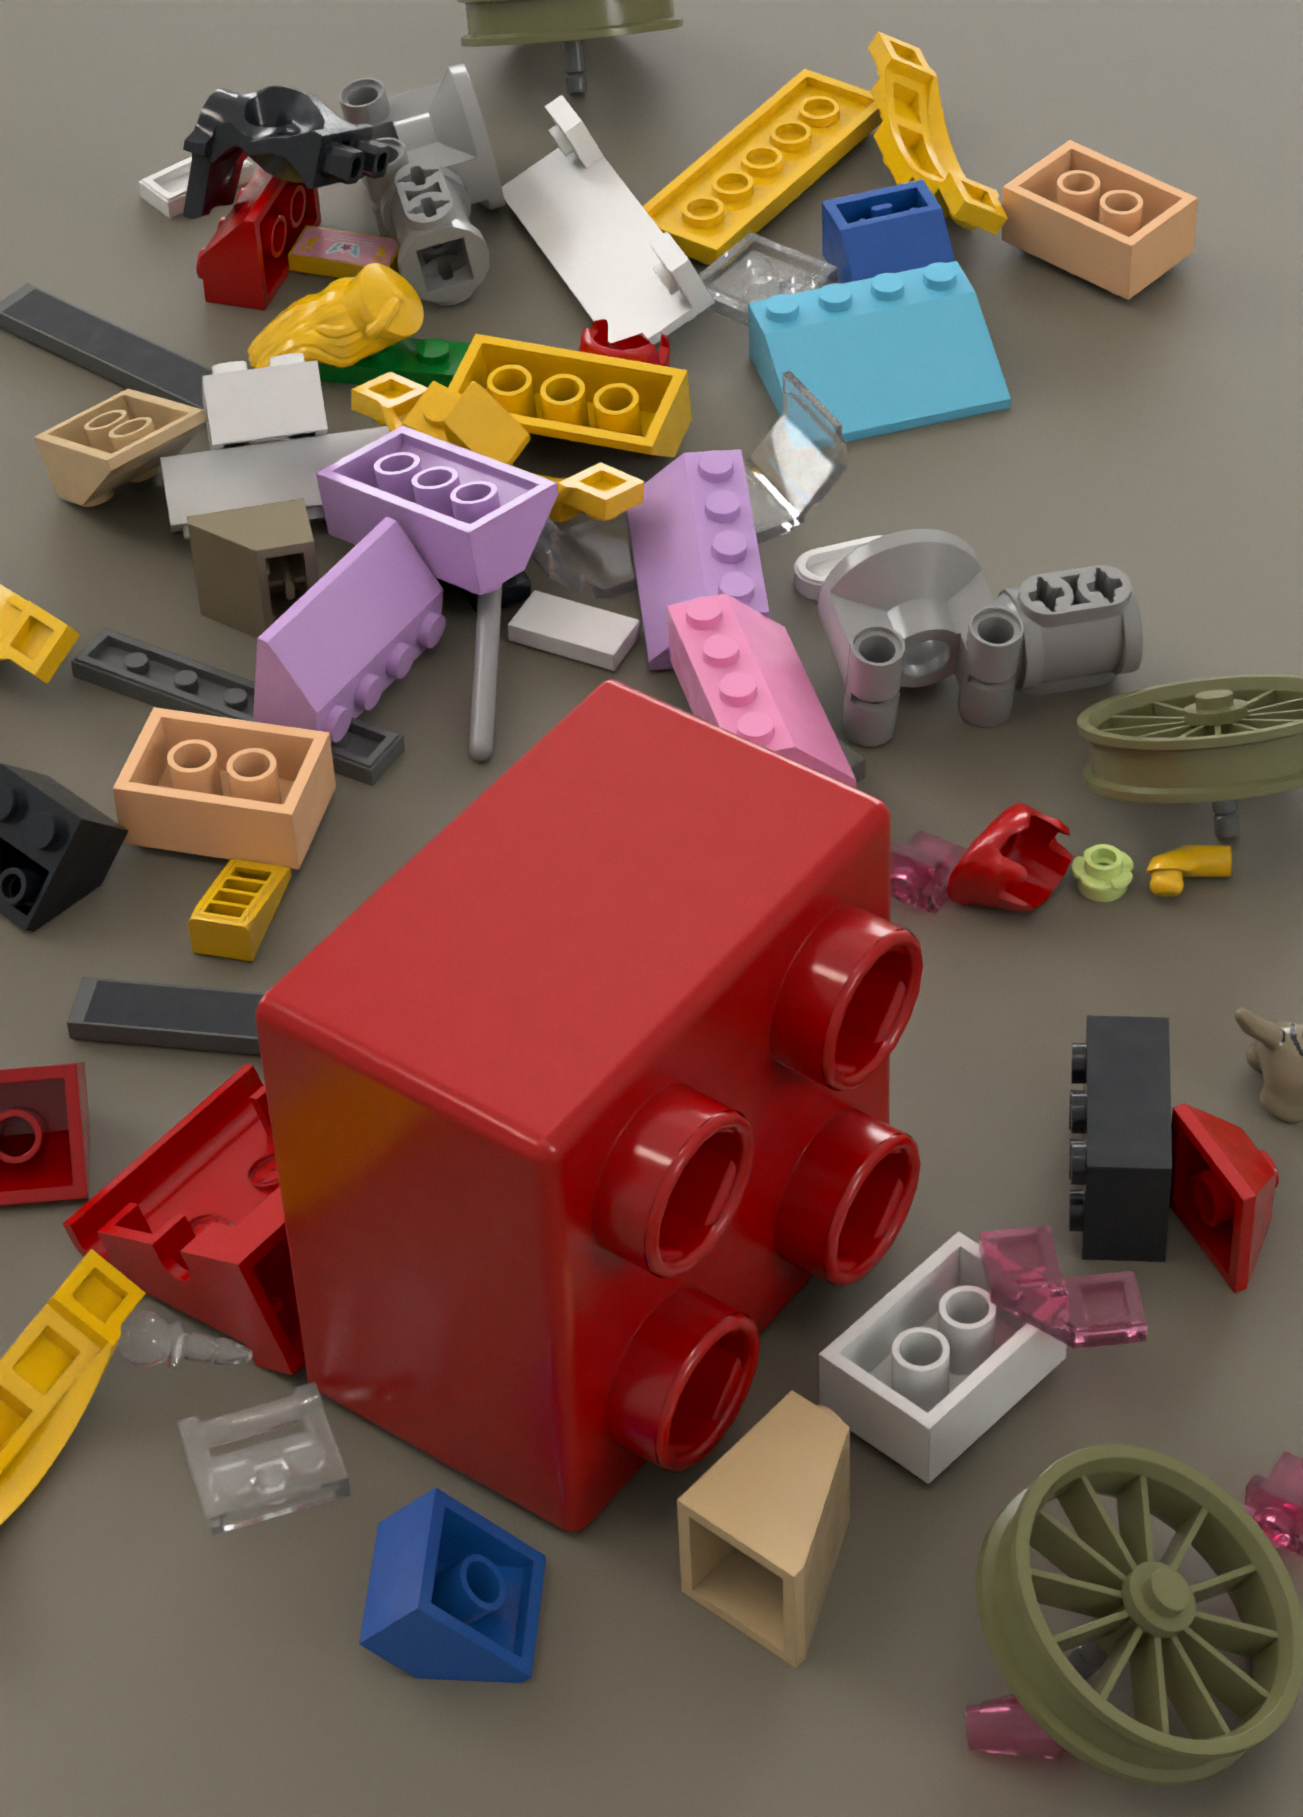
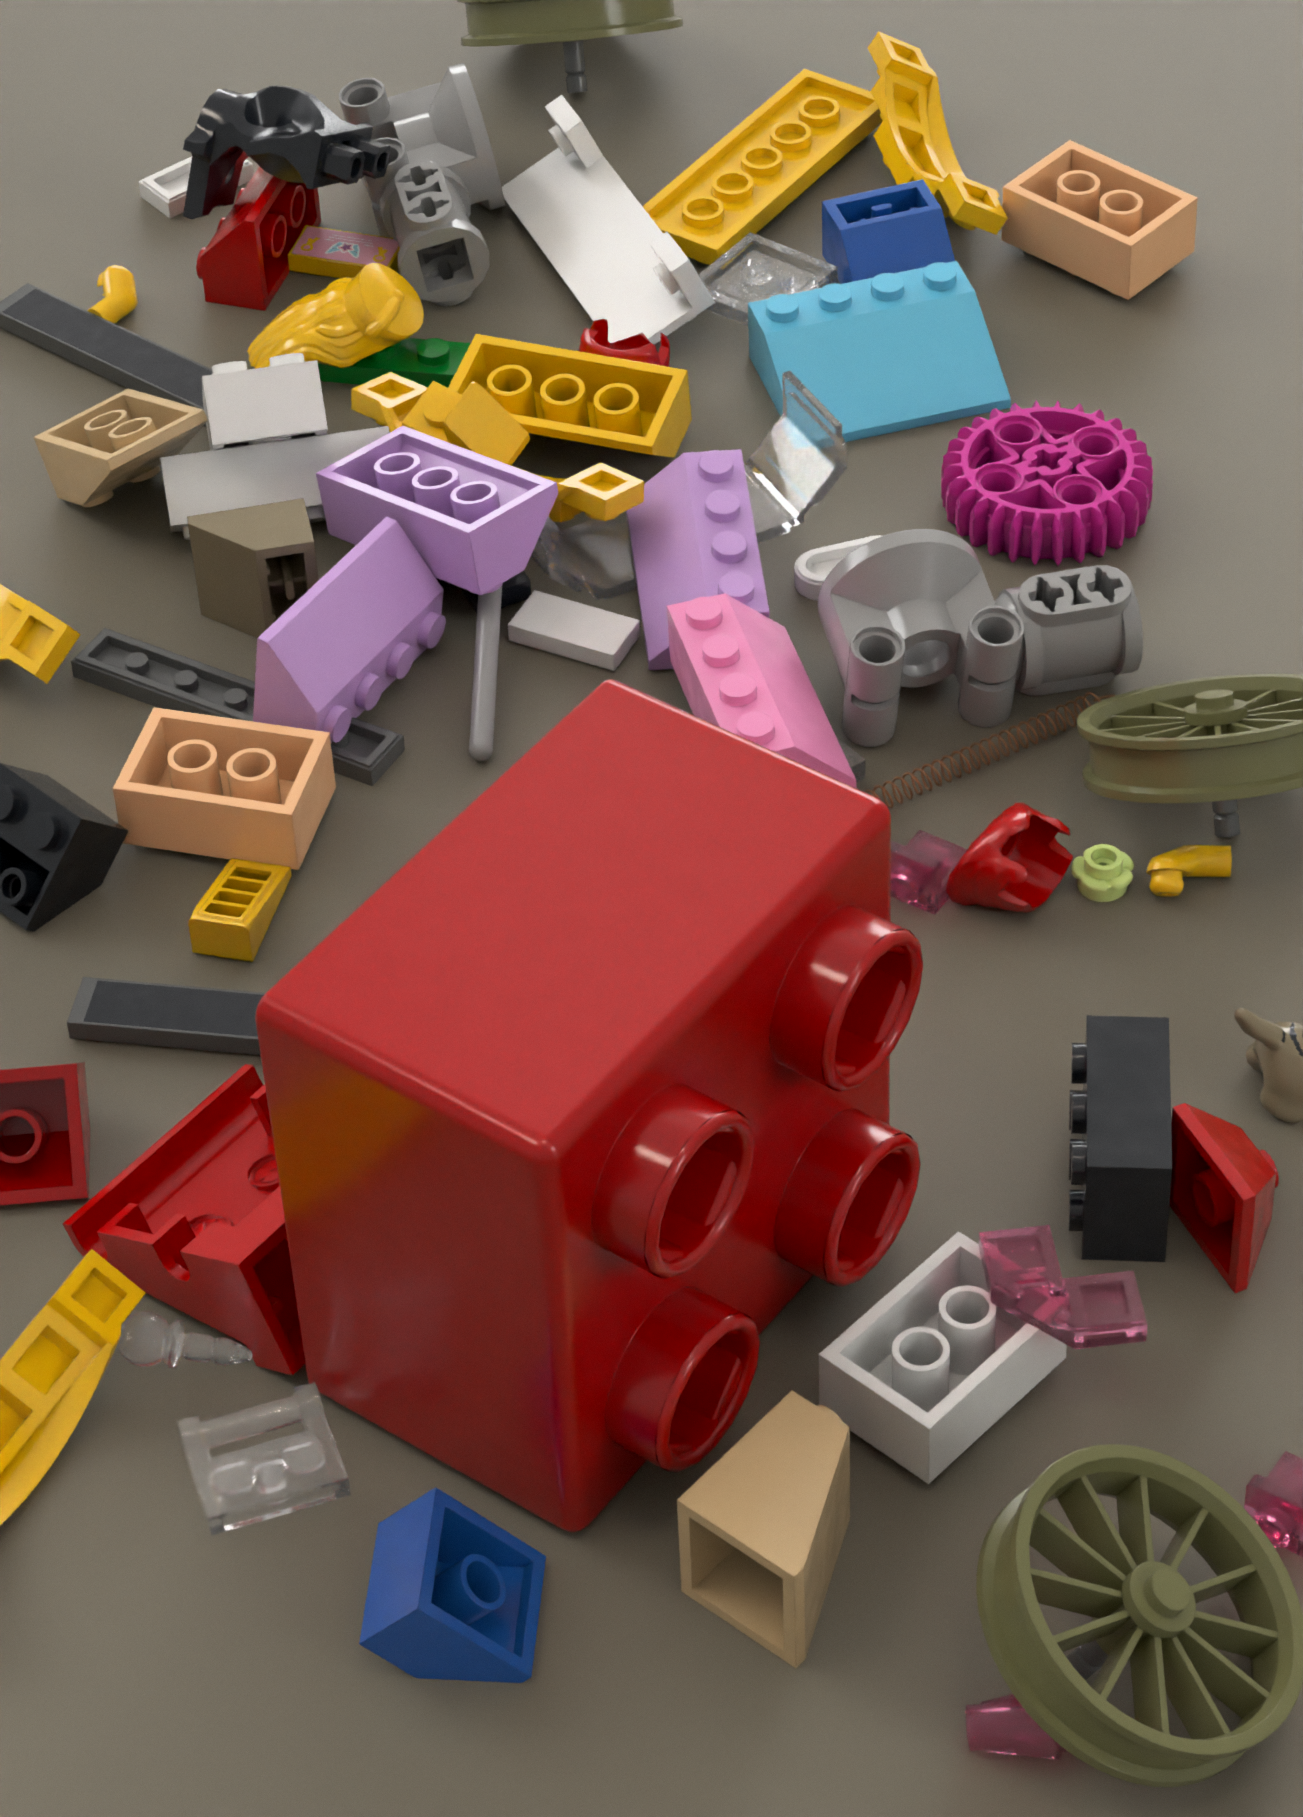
(118, 292): none -> yellow arm
(980, 751): none -> medium nougat piece
(1046, 483): none -> dark pink gear

